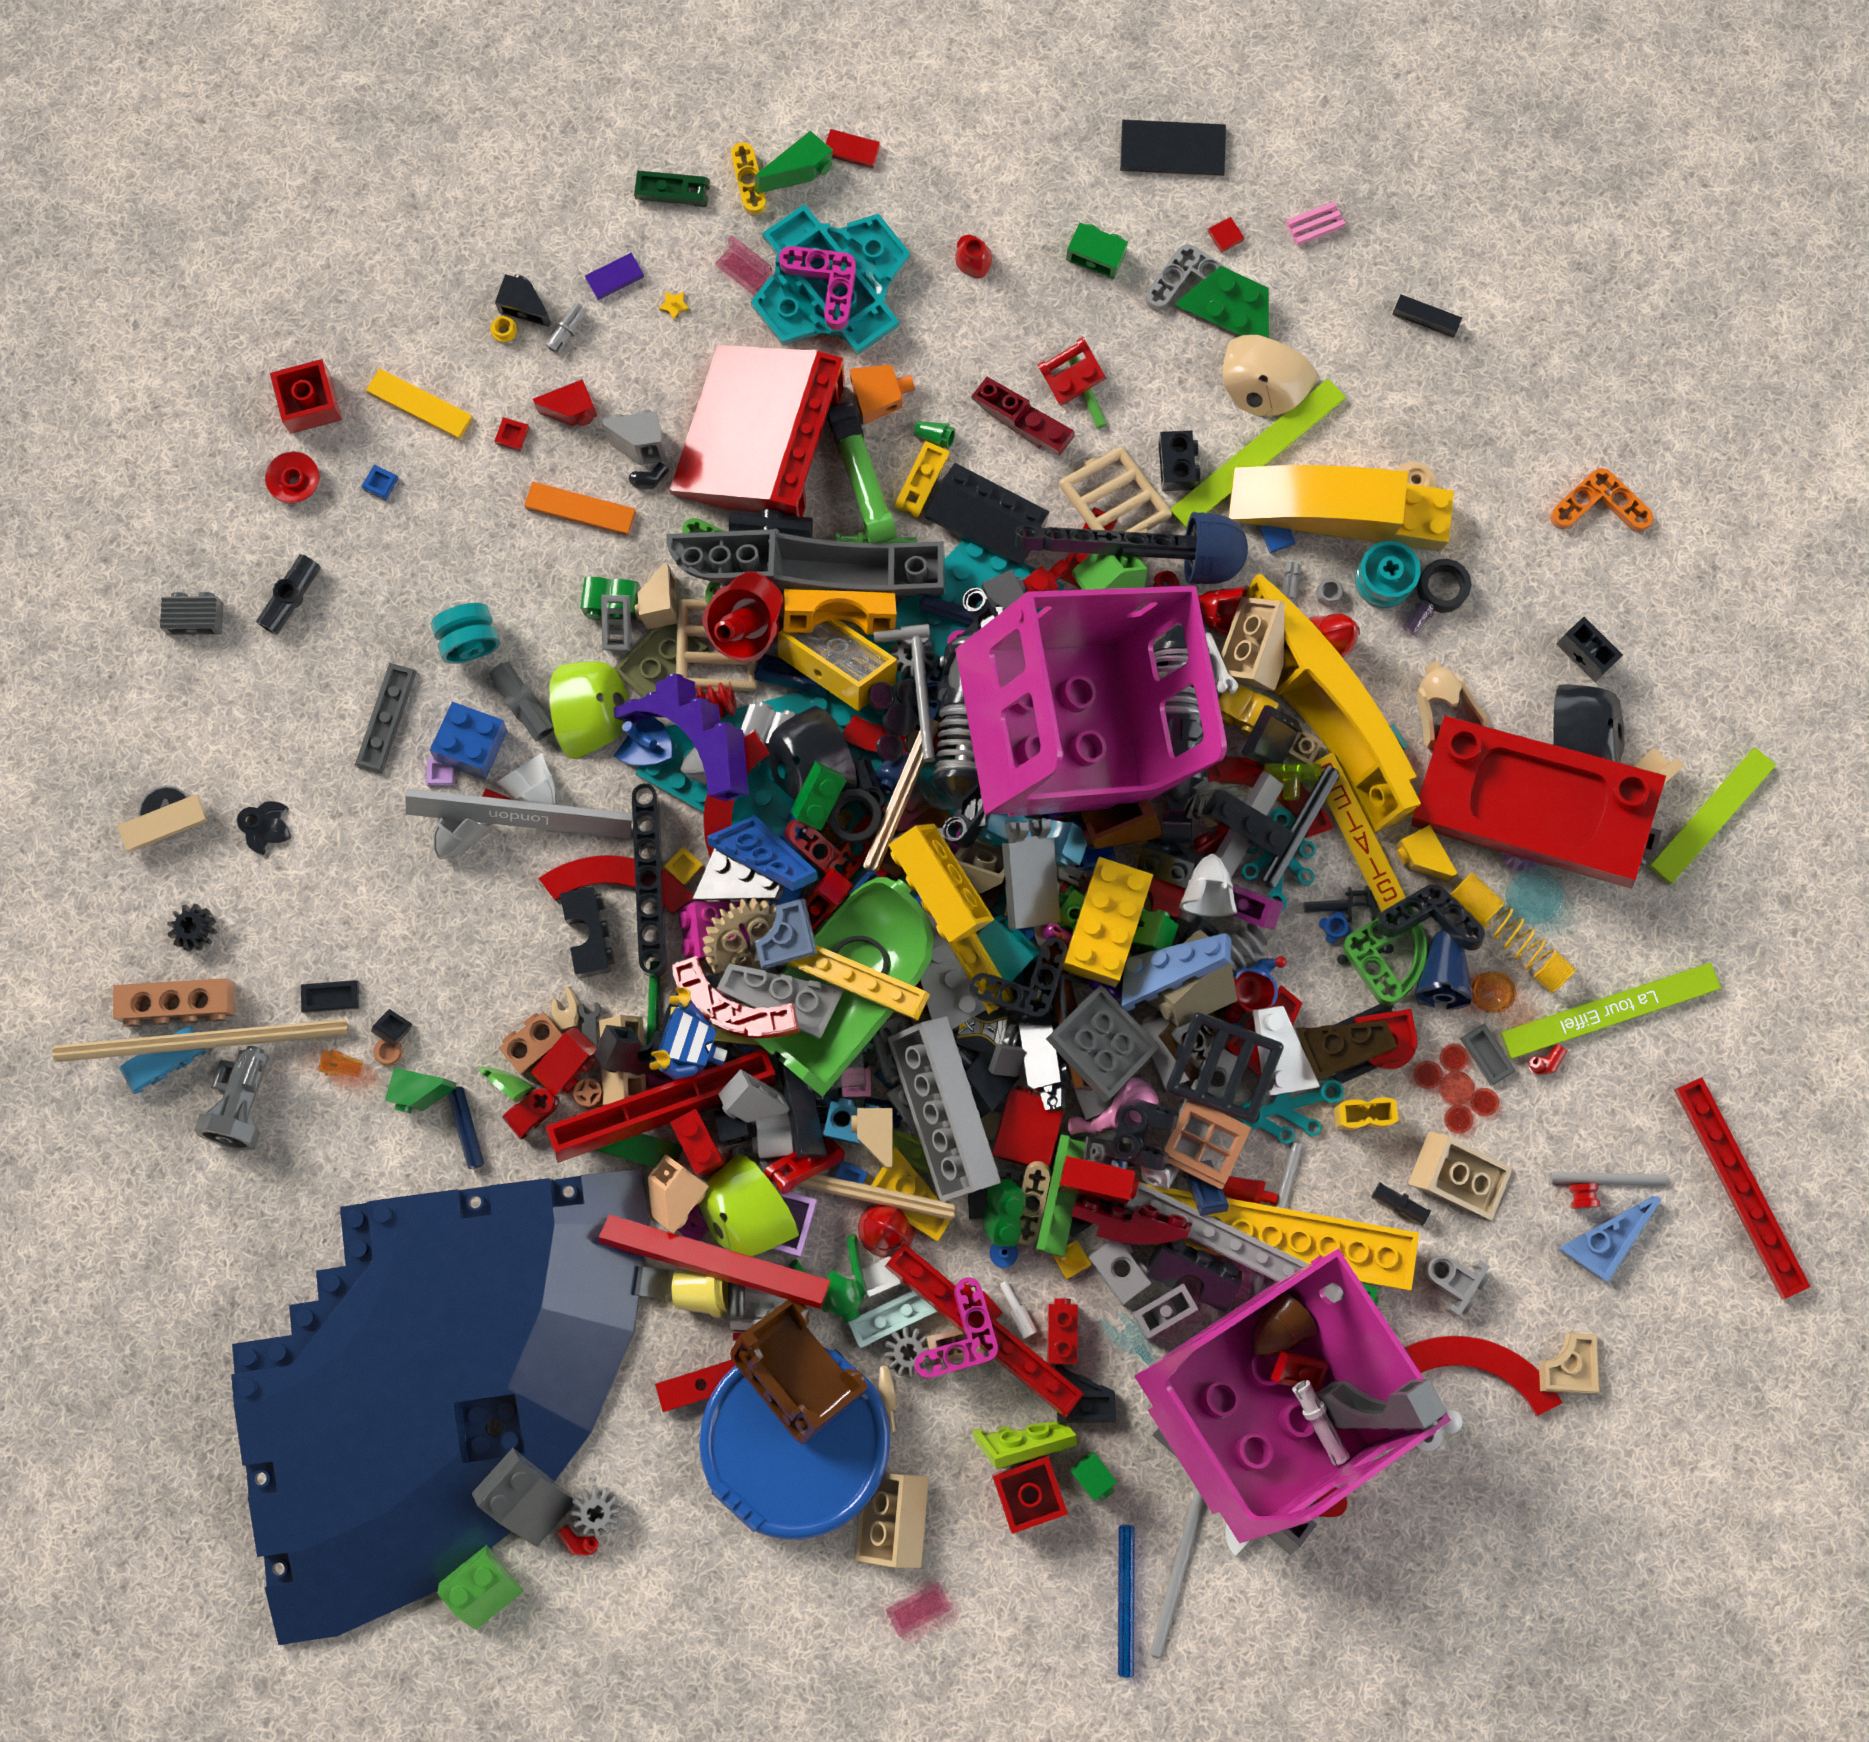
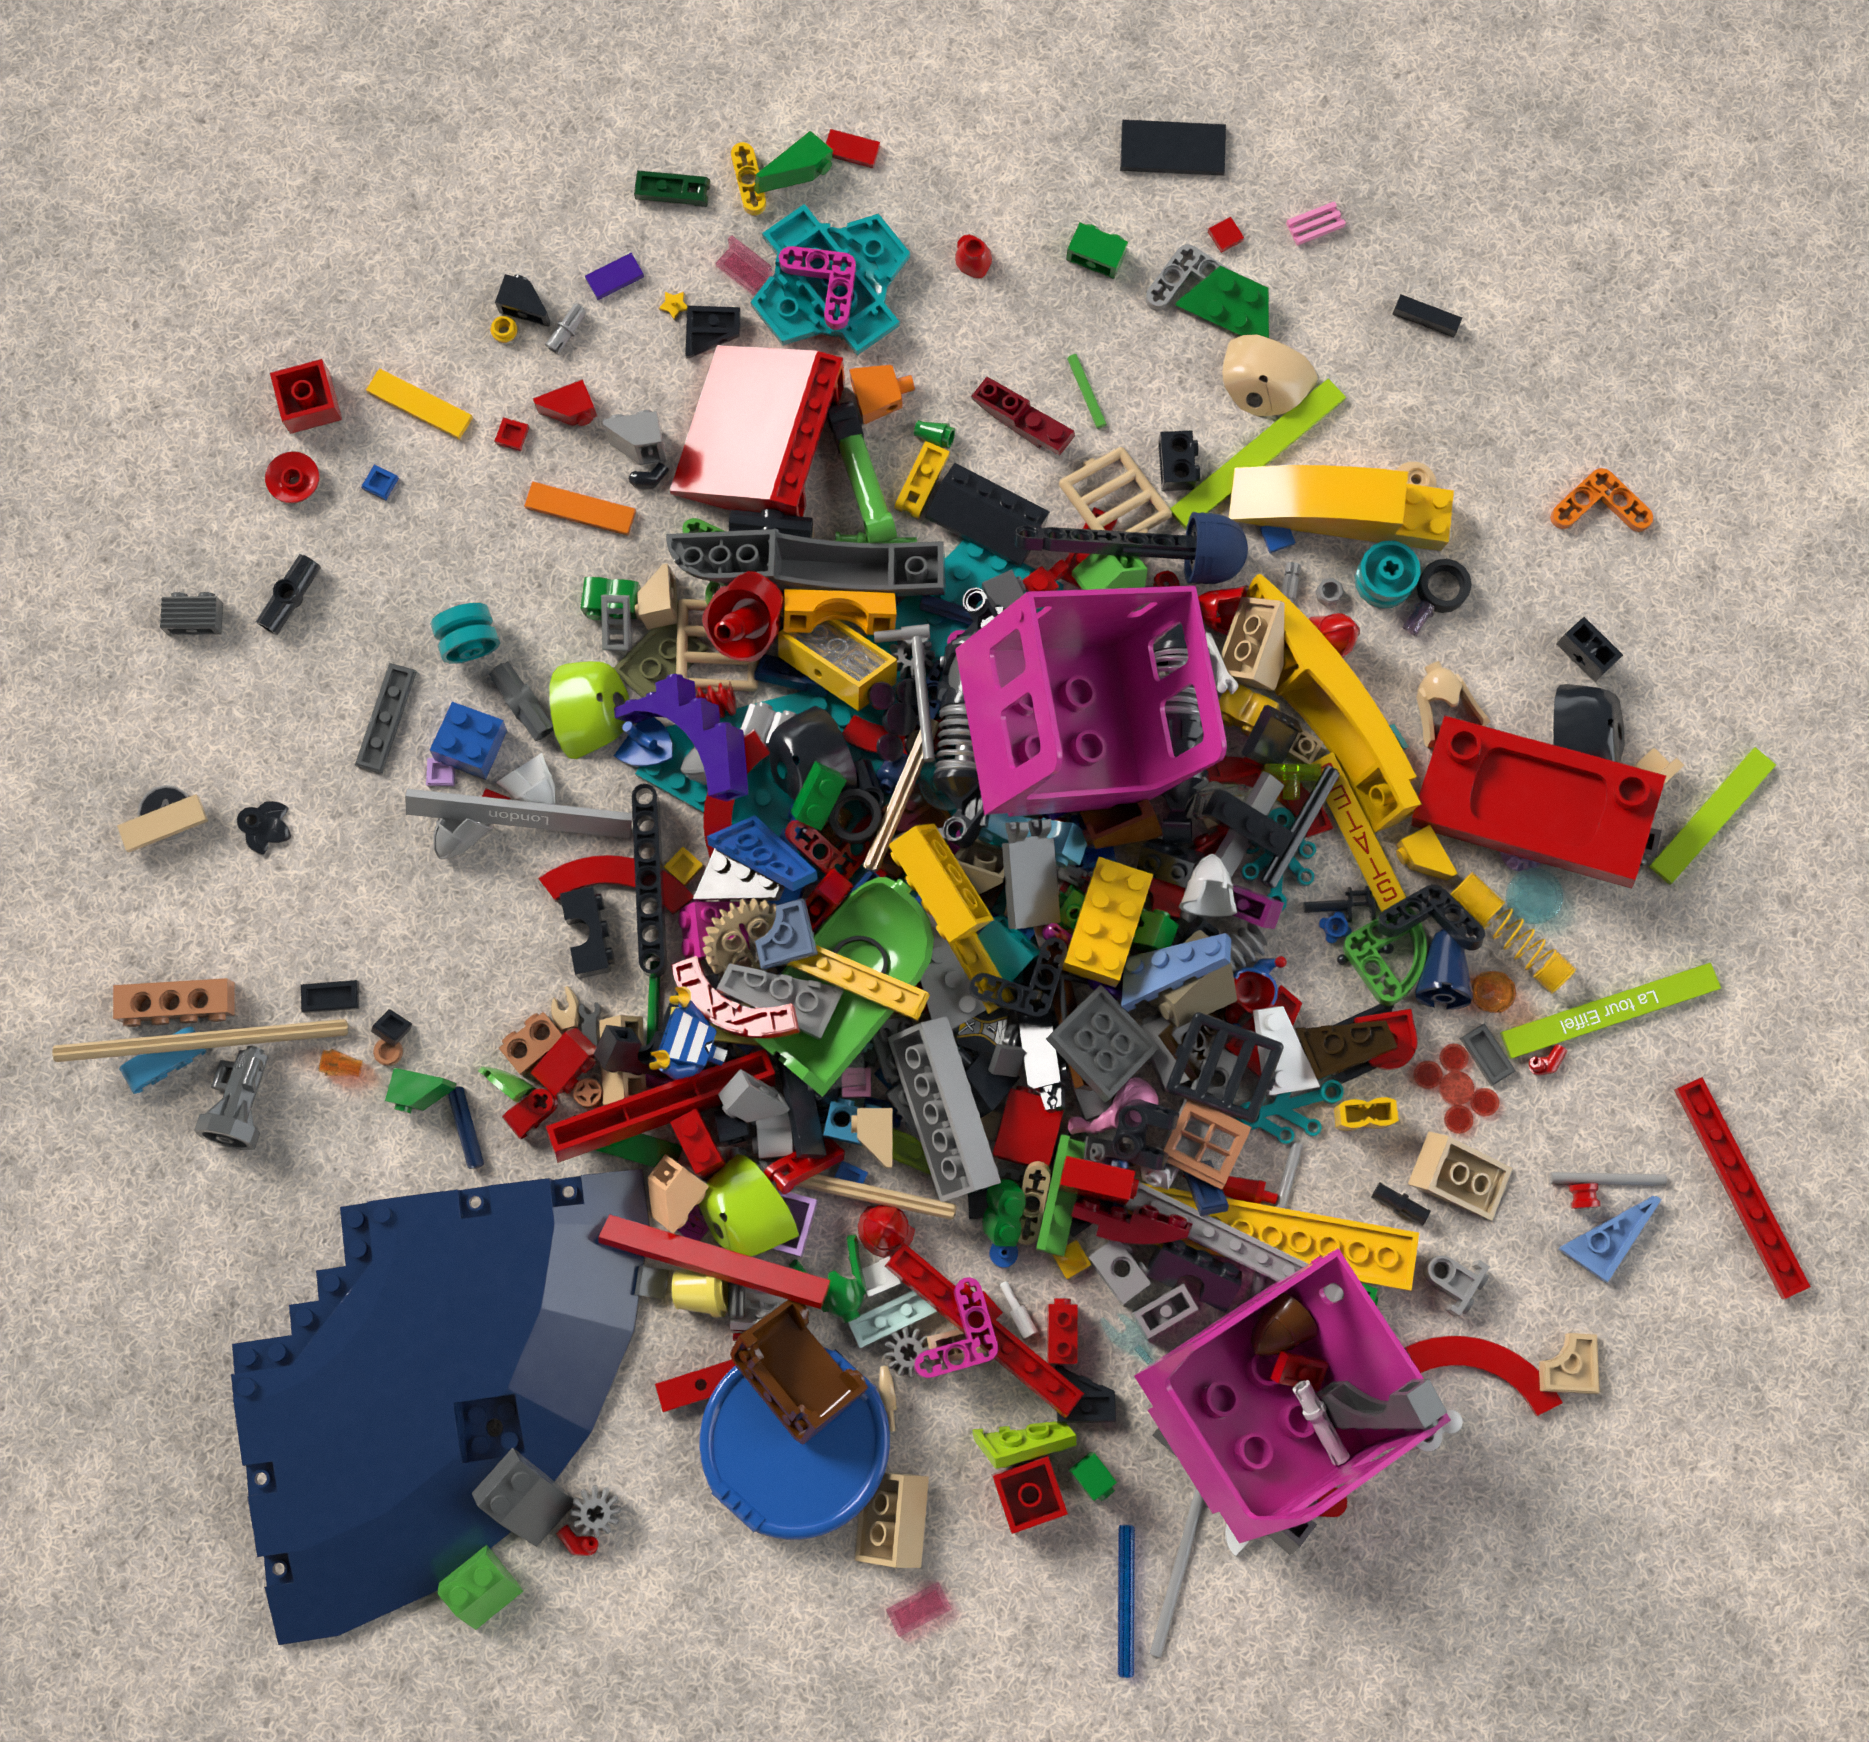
(195, 937): black gear -> none
(710, 327): none -> black wing
(907, 1180): yellow wing -> none
(1076, 378): red plate -> none

